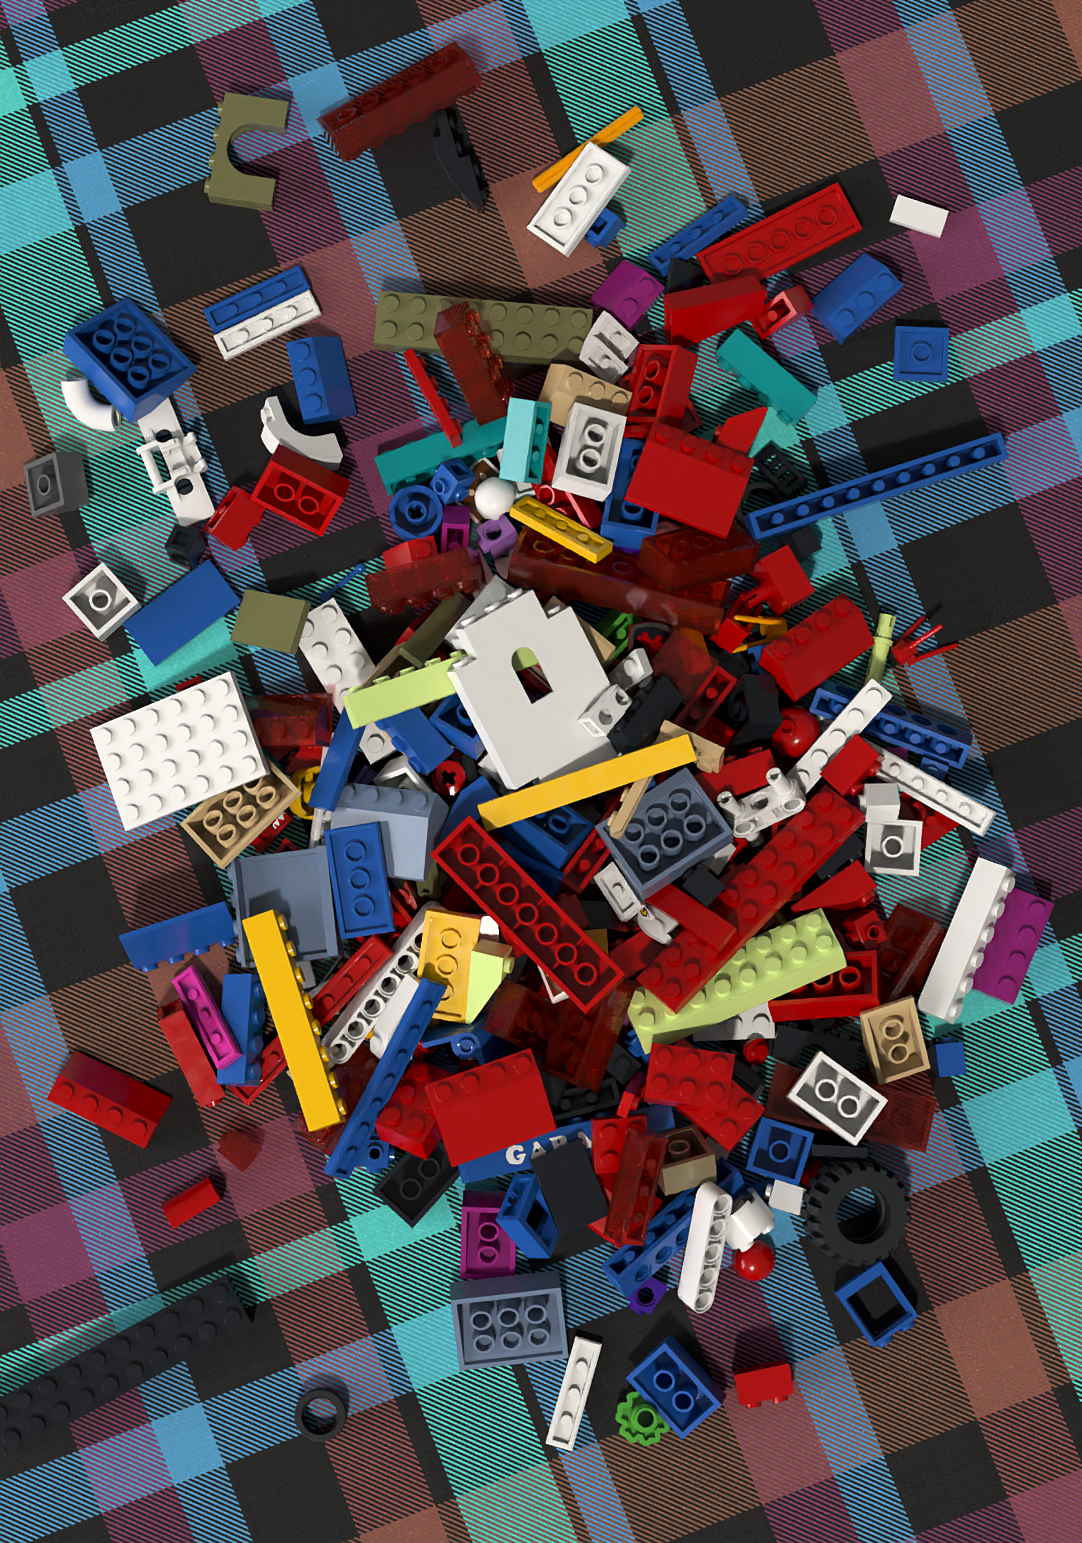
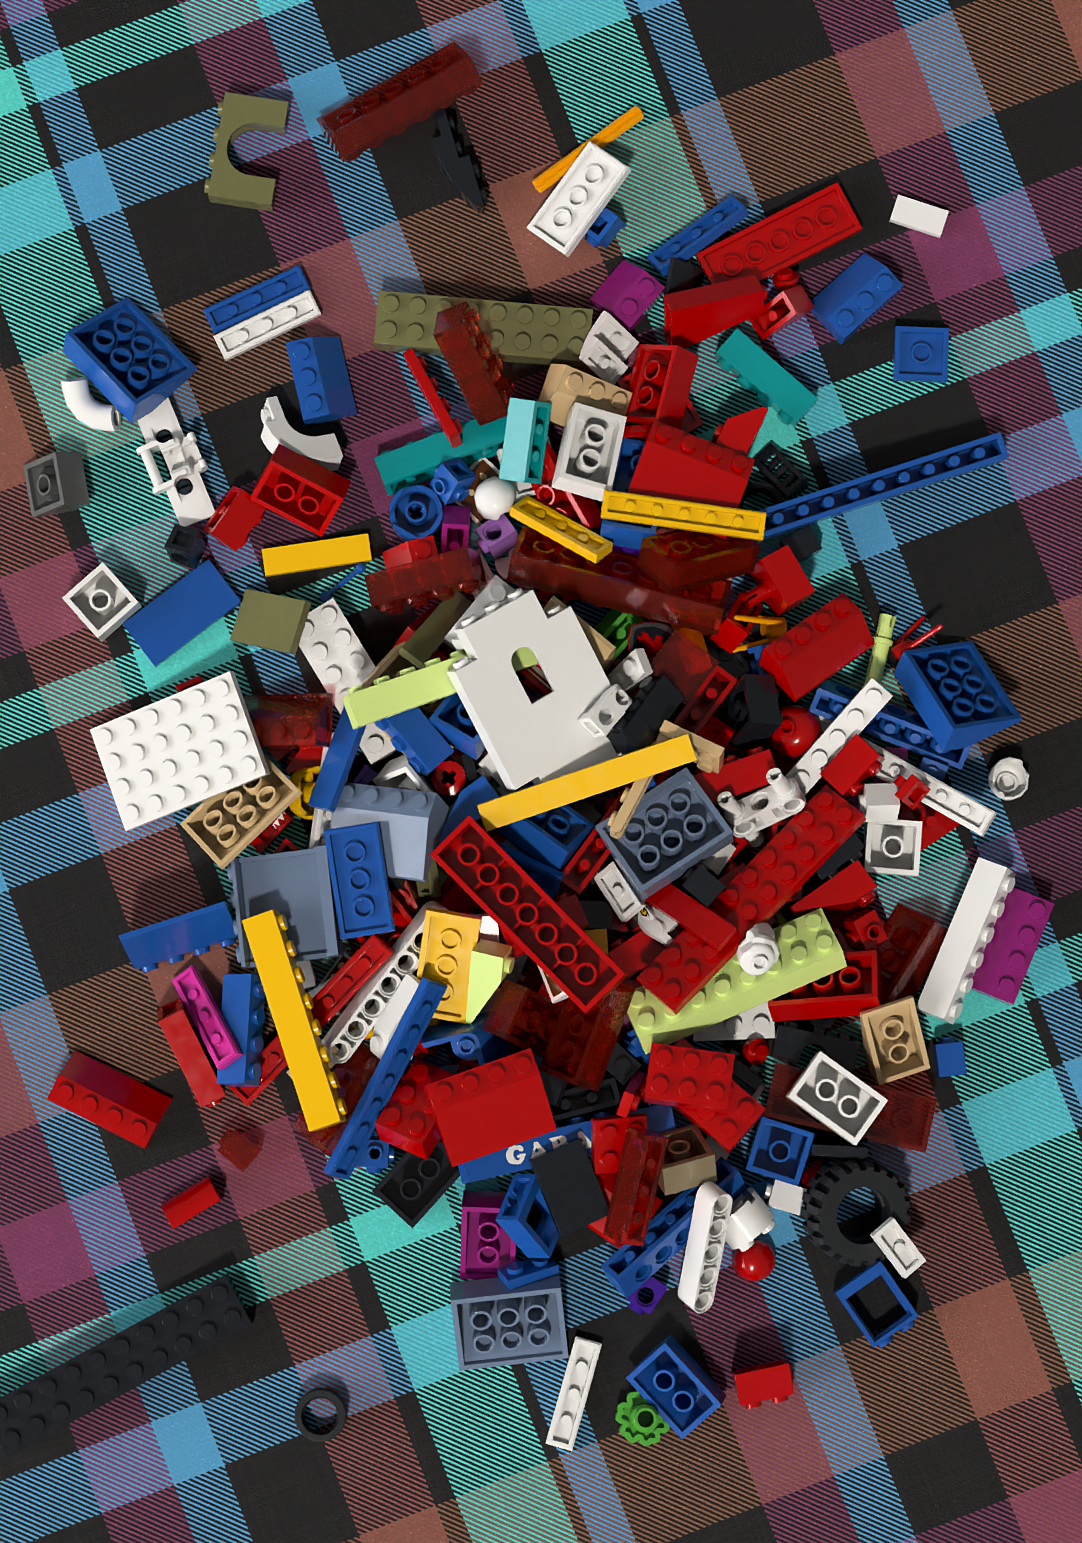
(316, 555): none -> yellow tile
(527, 1272): none -> blue plate
(683, 515): none -> yellow tile
(758, 950): none -> white head
(785, 279): none -> red plate
(897, 1247): none -> white plate
(911, 790): none -> red tile
(955, 694): none -> blue slope
(1008, 779): none -> white hair

